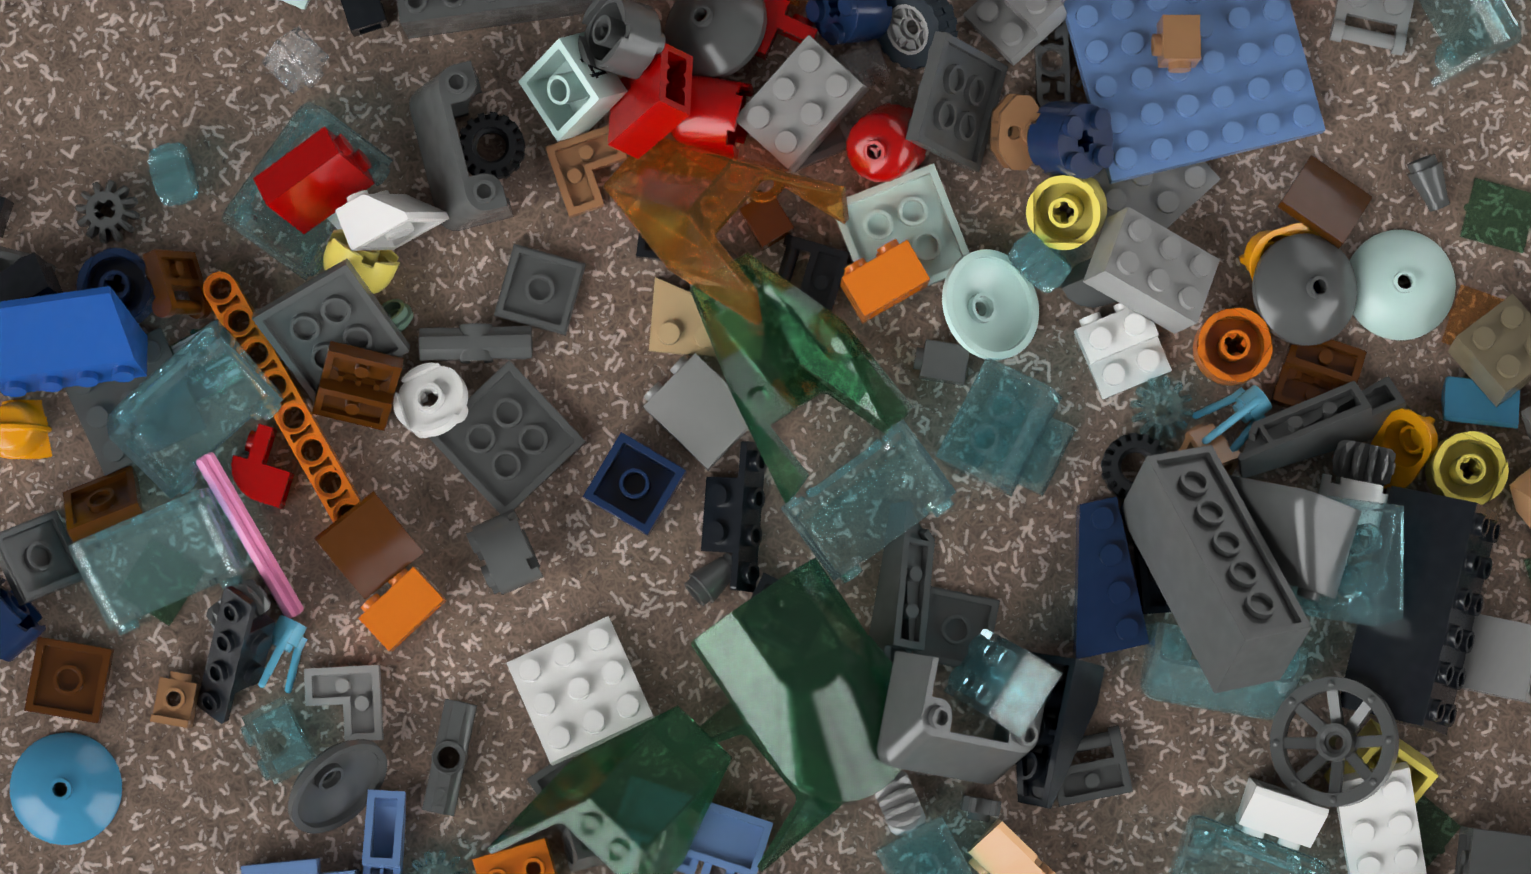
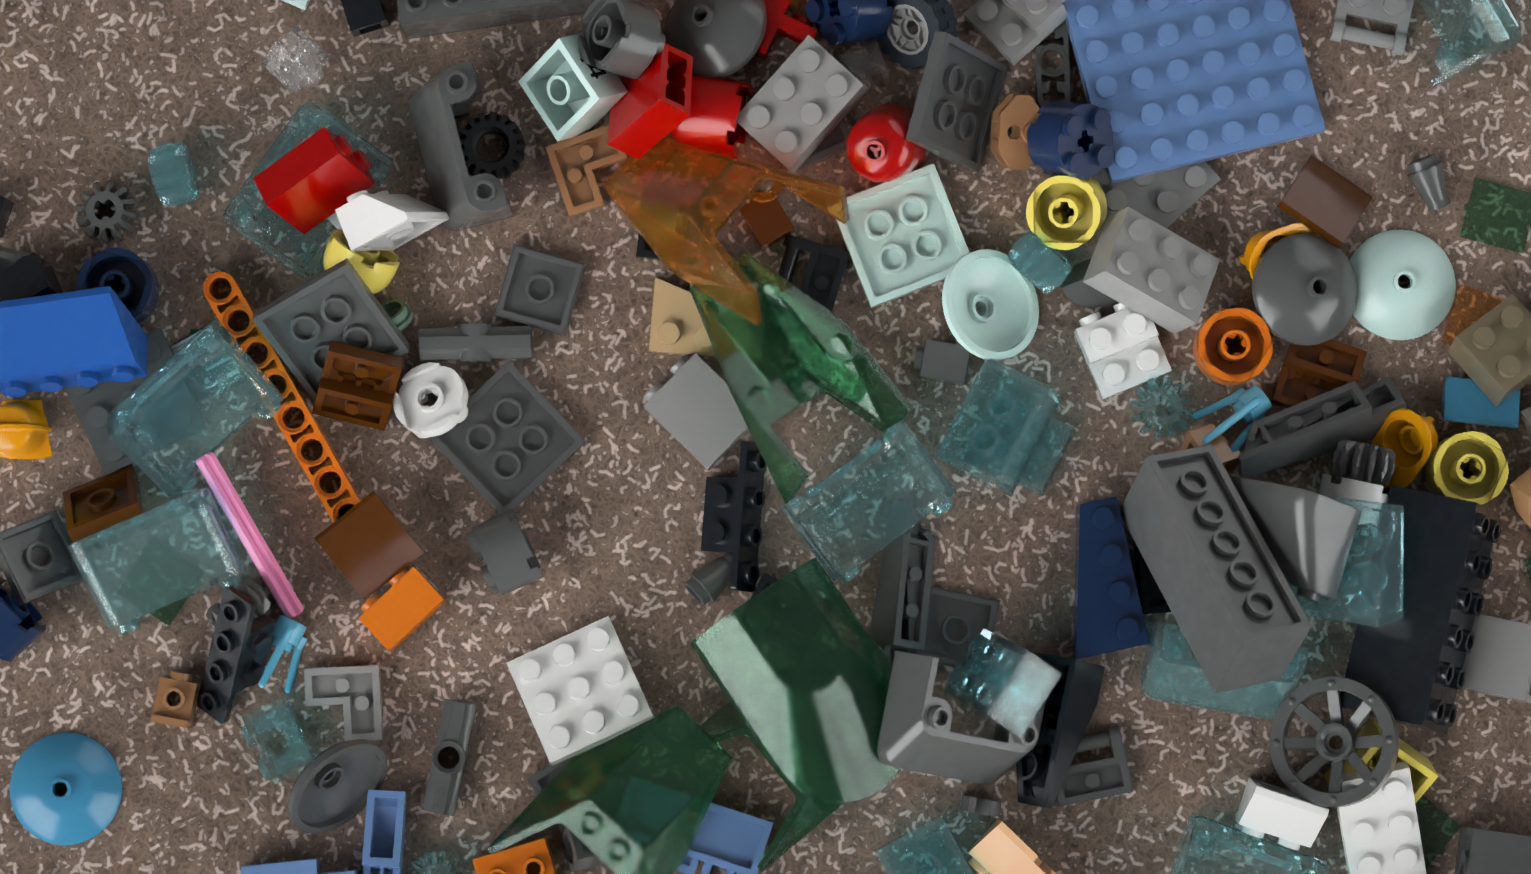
(69, 680): reddish brown plate -> none
(176, 272): reddish brown plate -> none
(253, 474): red brick -> none
(634, 484): dark blue brick -> none
(883, 280): orange brick -> none
(900, 805): light grey gear -> none
(1117, 451): black tyre -> none
(1177, 42): medium nougat brick -> none

